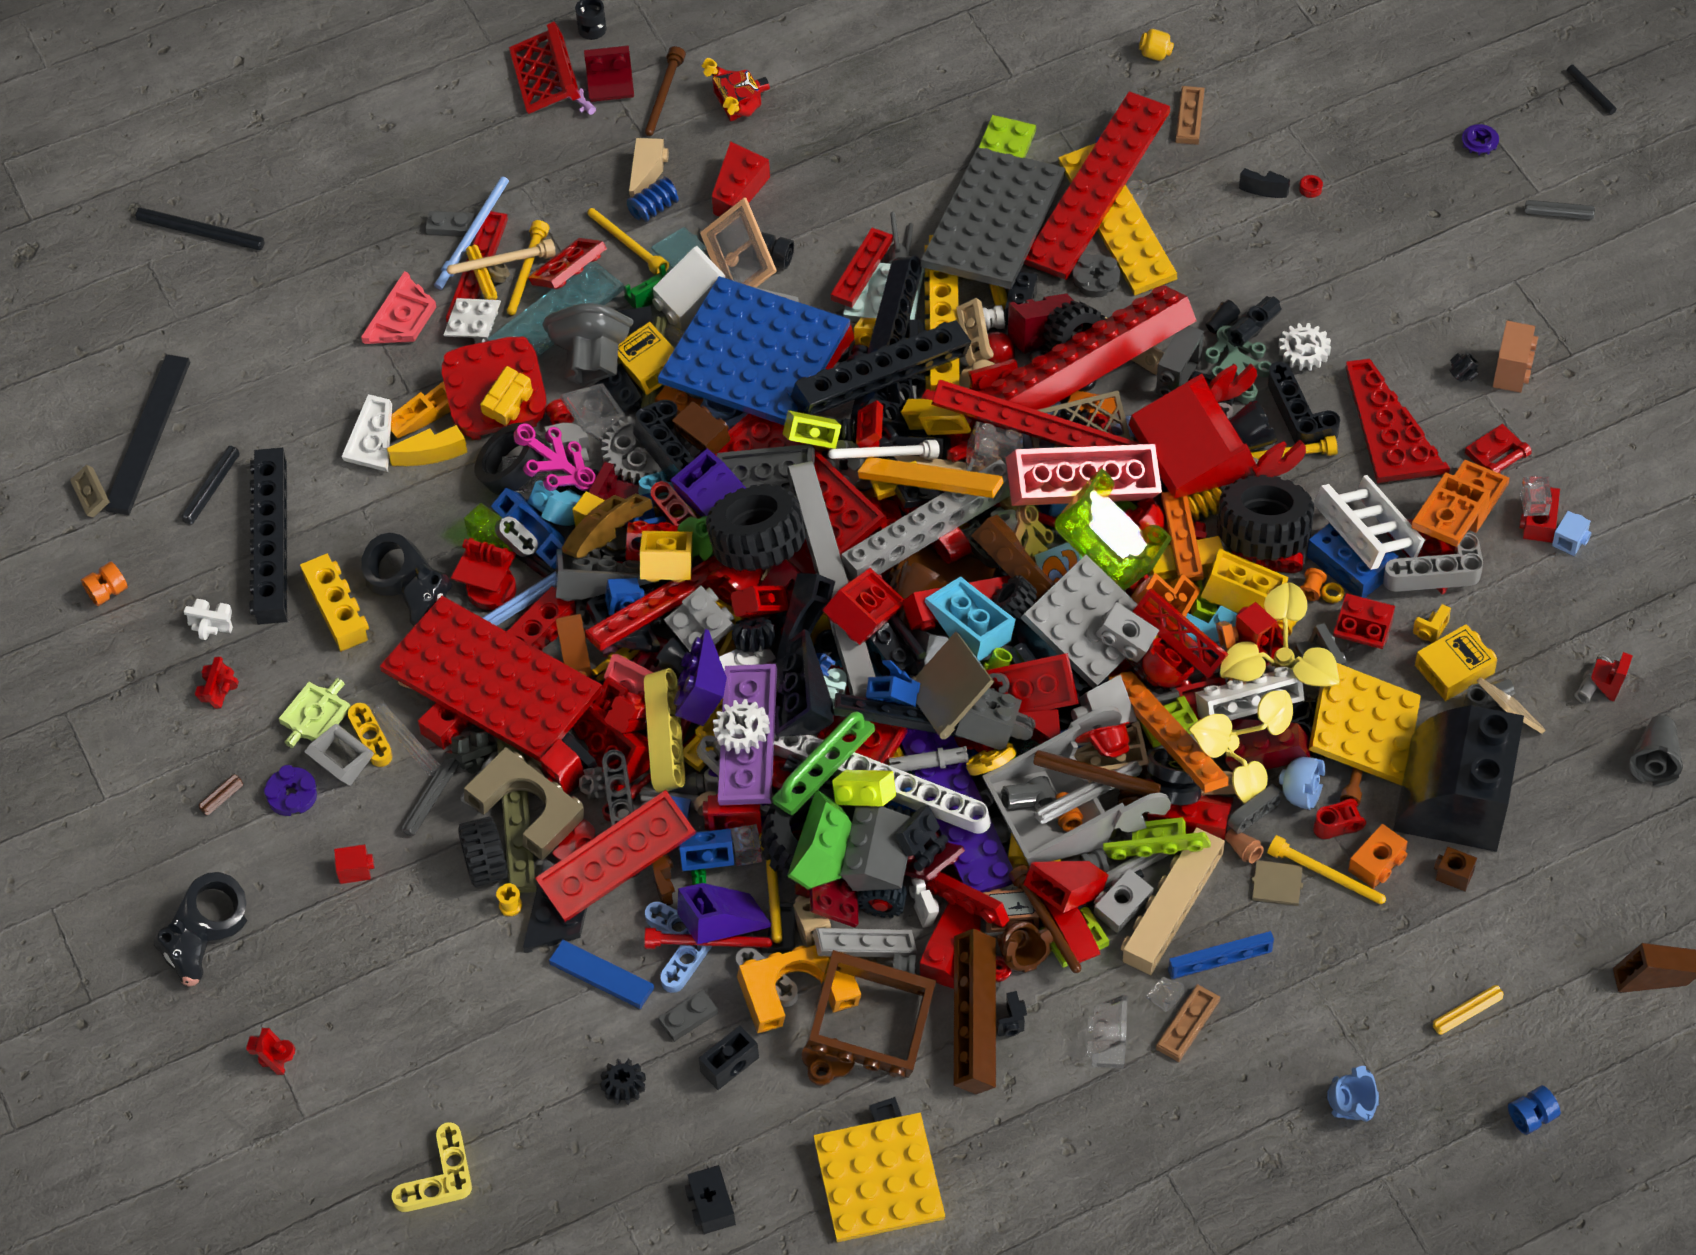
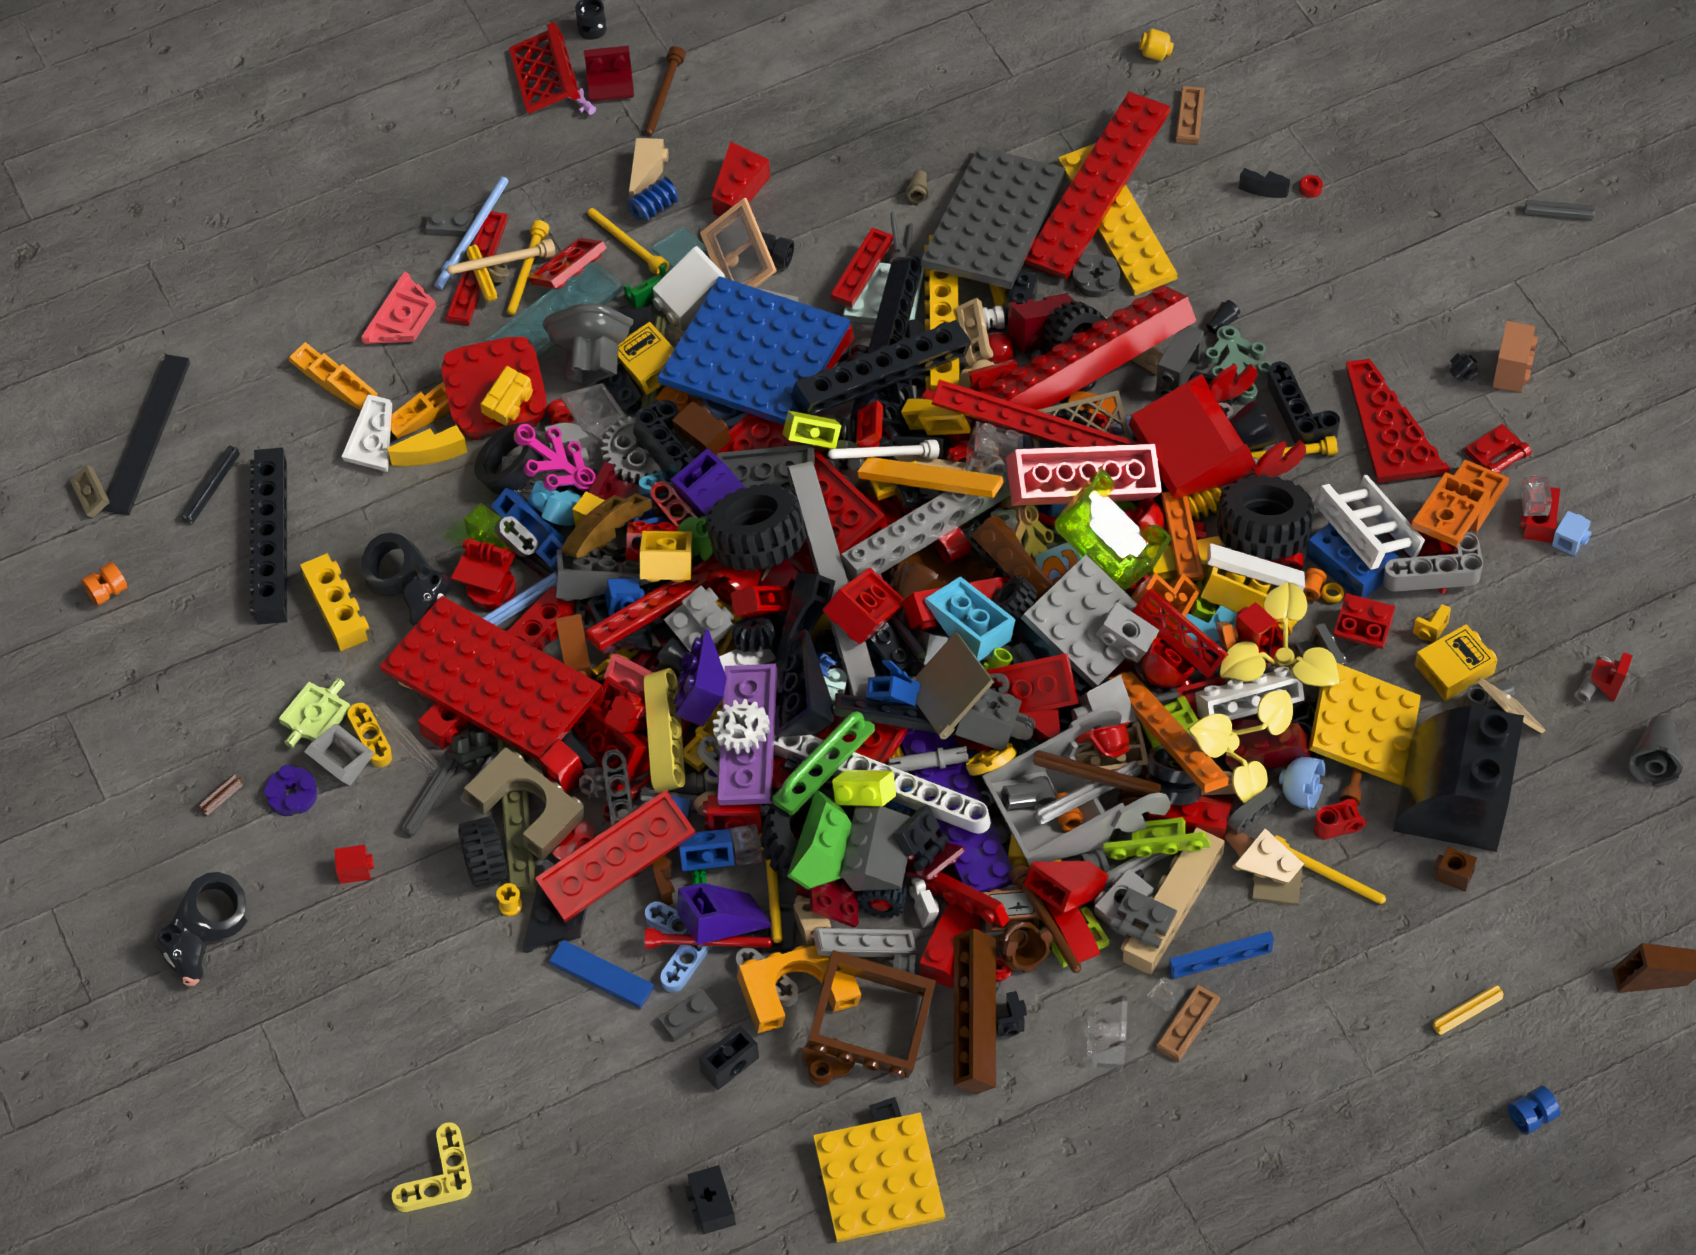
(200, 228): black axle -> none
(209, 621): white hips -> none
(218, 680): red hips -> none
(271, 1050): red hips -> none
(331, 376): none -> light orange slope
(472, 319): white hinge -> none
(623, 1091): black gear -> none
(735, 89): torso -> none
(863, 331): yellow bracket -> none
(918, 188): none -> dark tan cone
(1008, 136): lime plate -> none
(1146, 912): none -> dark grey plate
(1253, 321): black piece -> none
(1253, 567): none -> white tile
(1269, 859): none -> wing
(1302, 346): white gear -> none
(1354, 1095): medium blue helmet -> none
(1381, 843): orange brick -> none
(1483, 132): dark purple gear -> none
(1591, 89): black bar -> none

